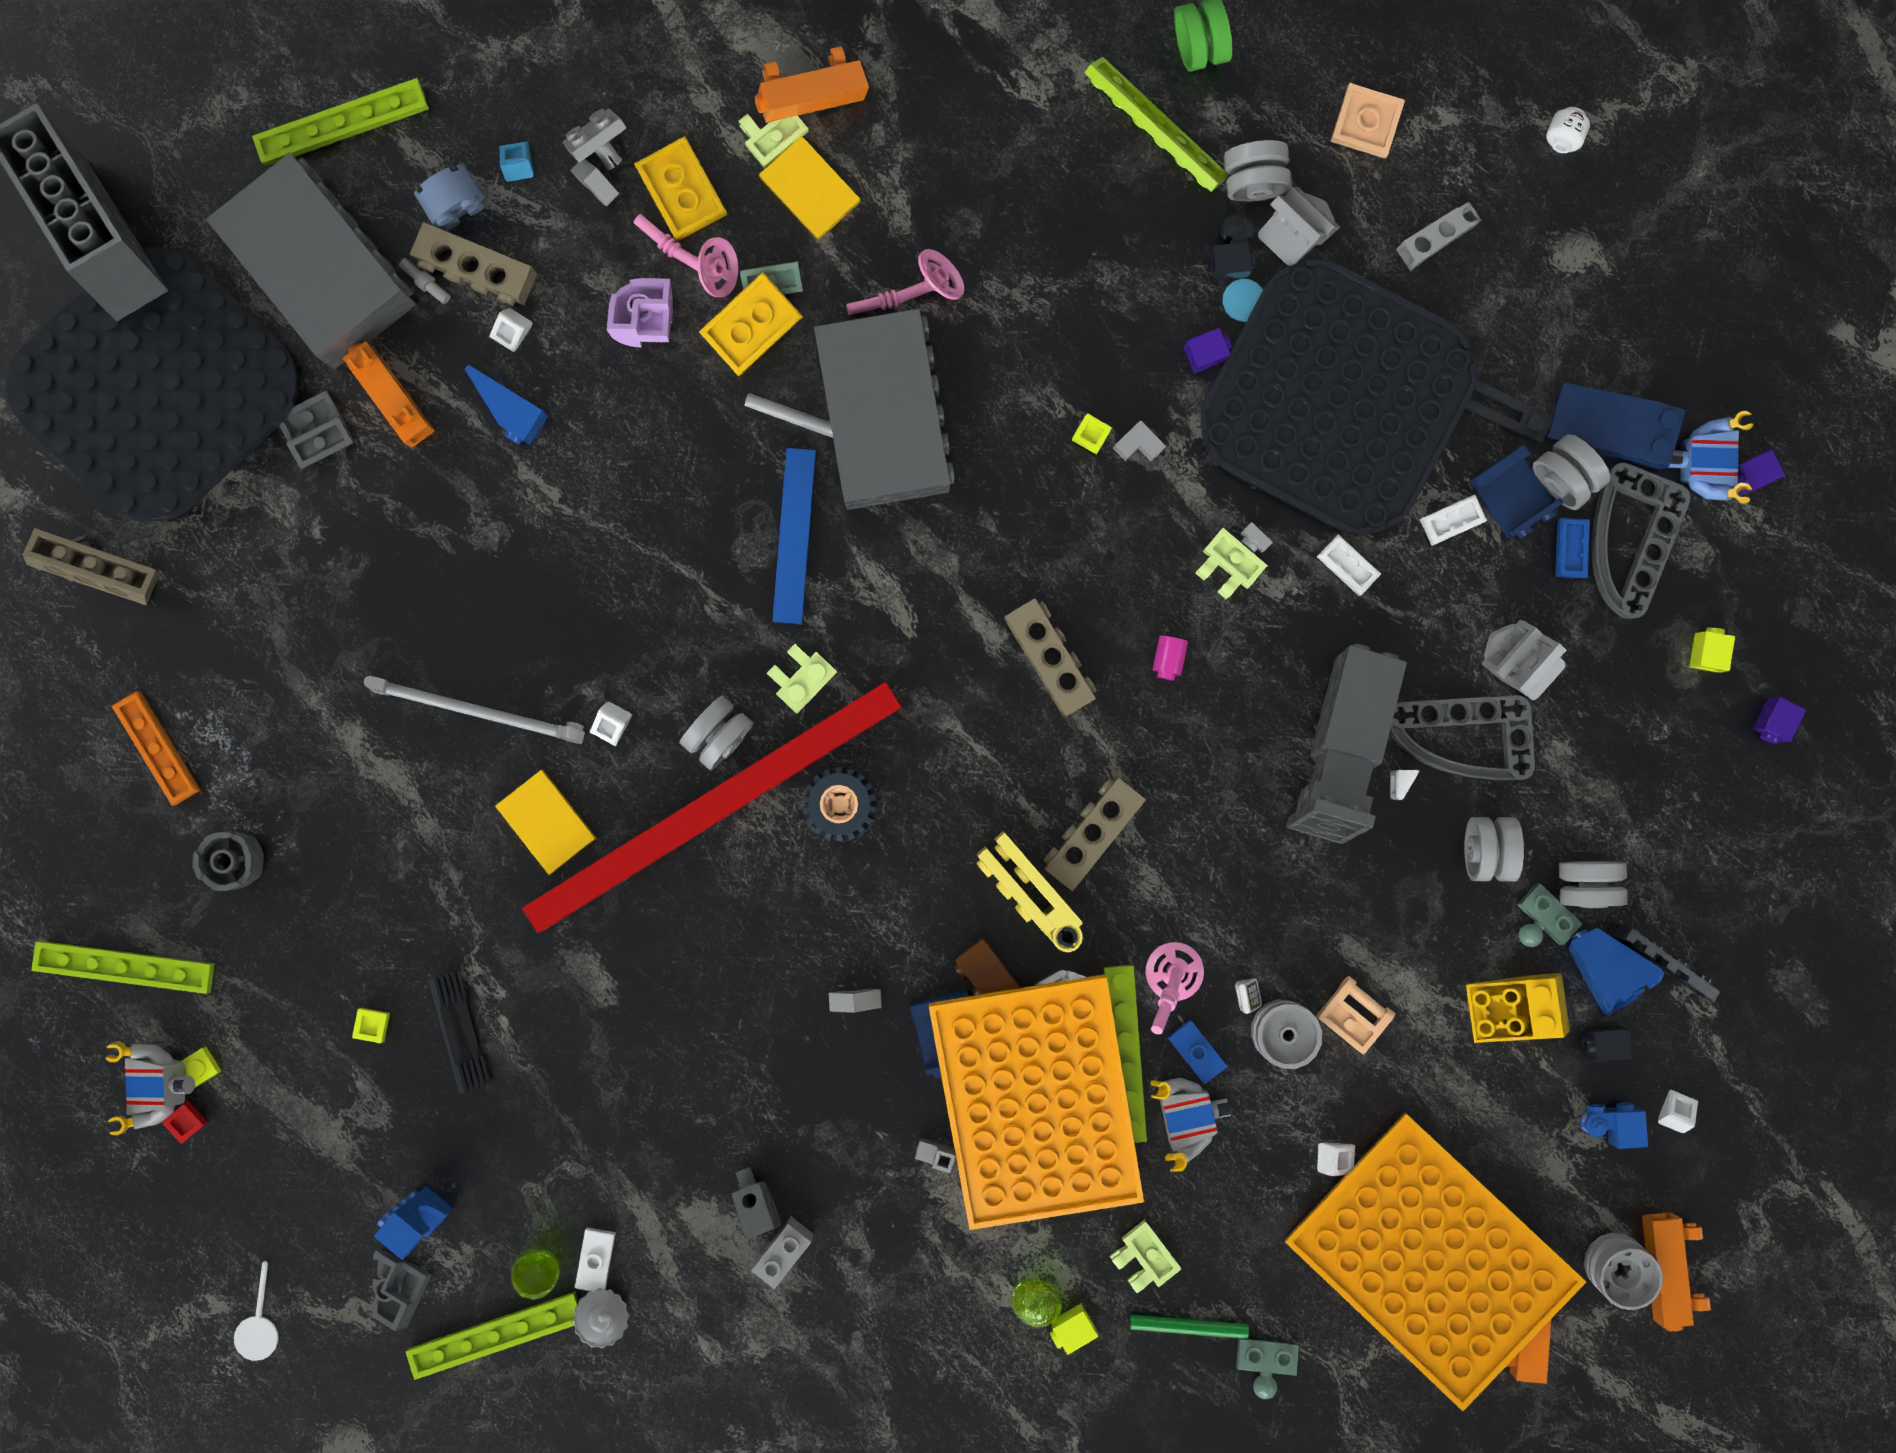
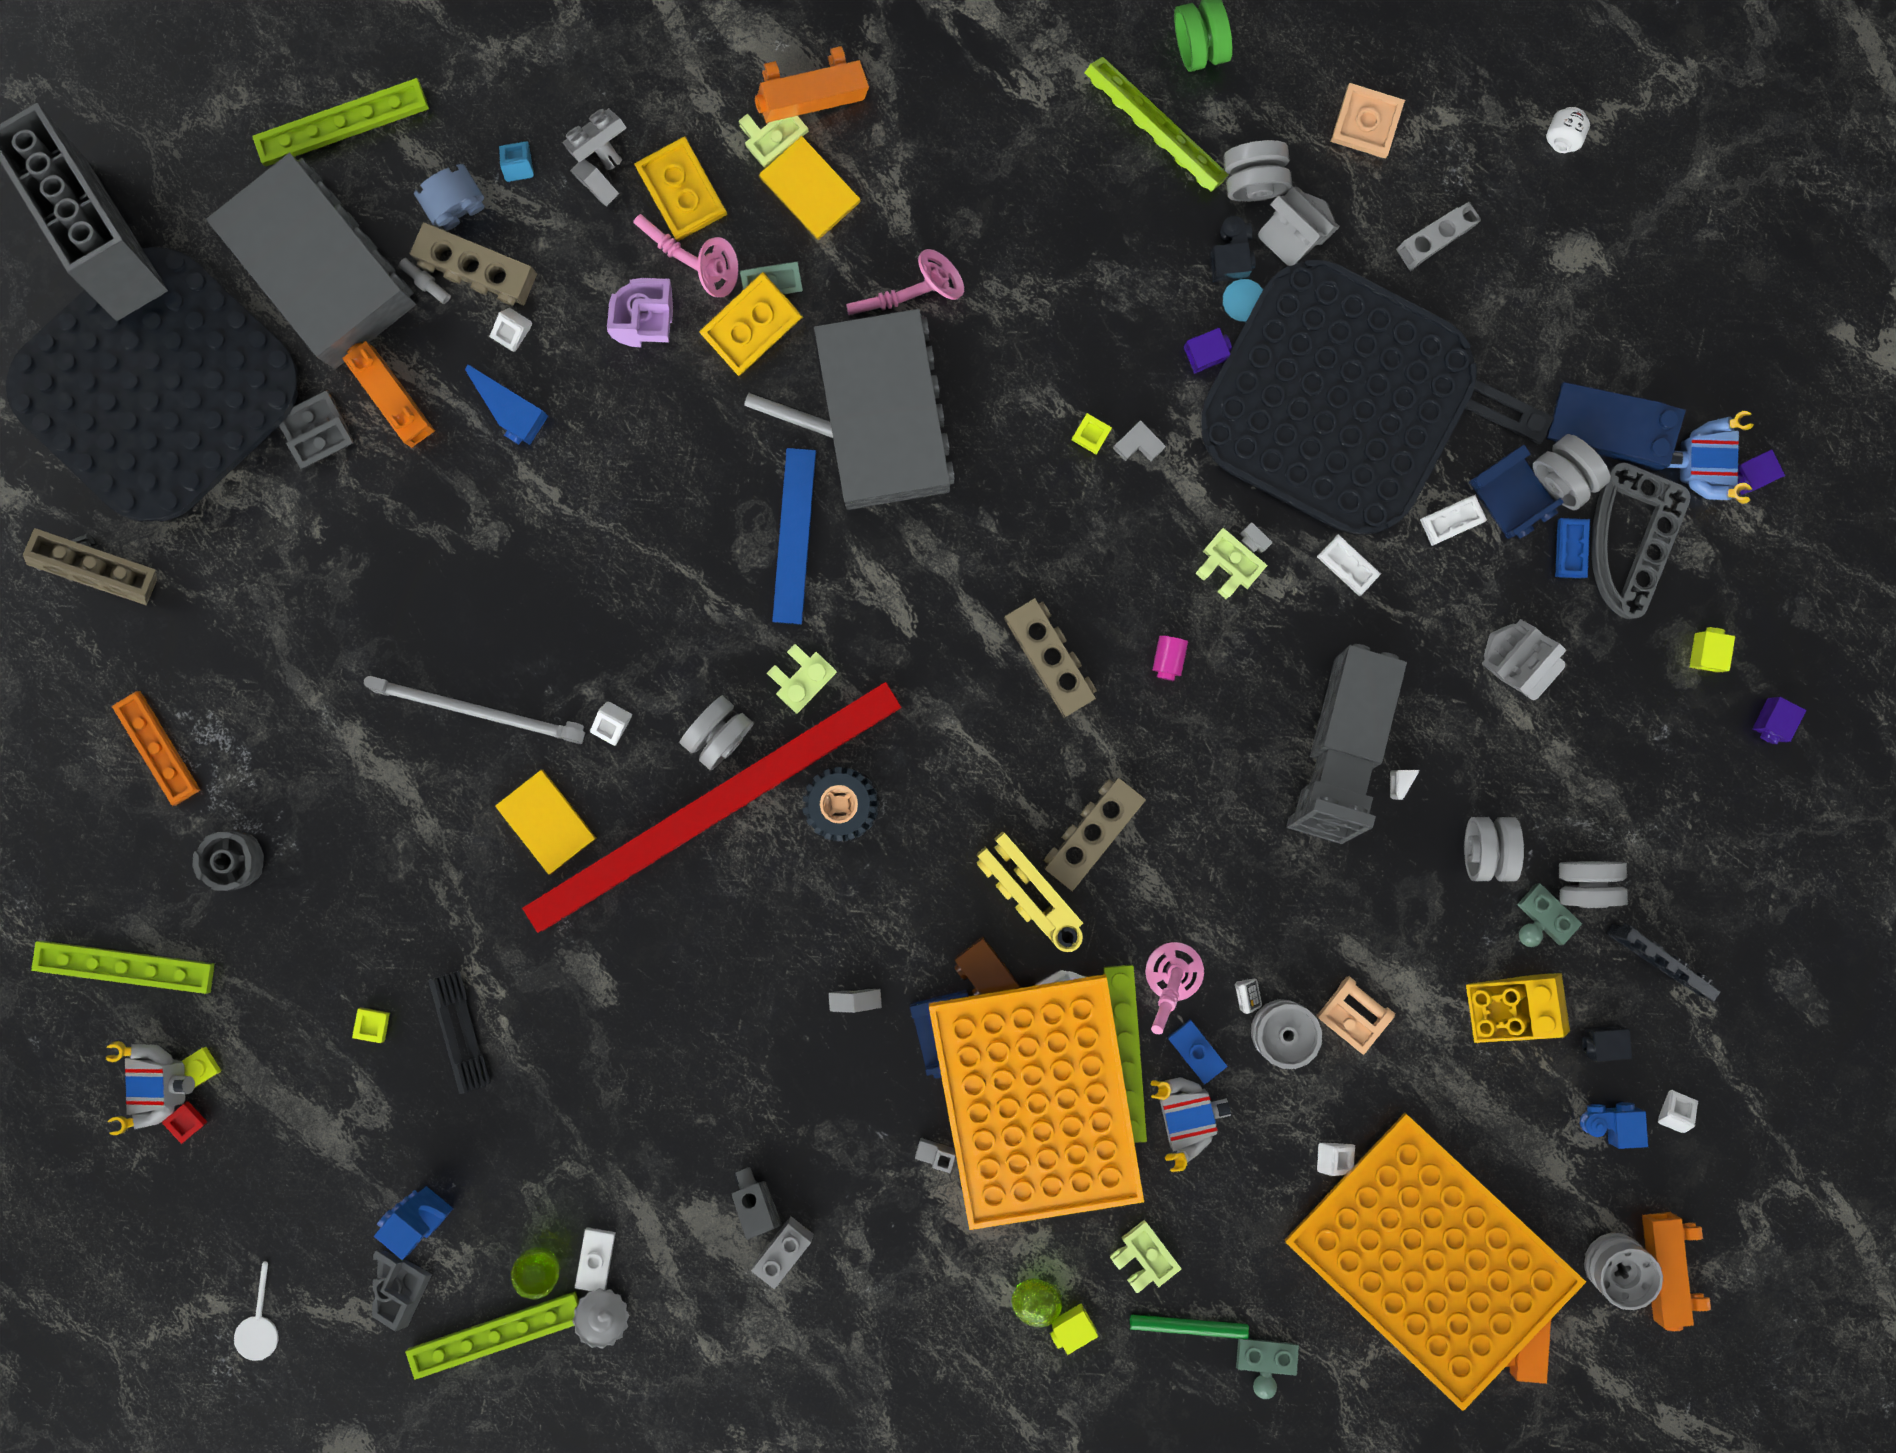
(1472, 716): dark grey beam -> none
(1612, 969): blue slope -> none

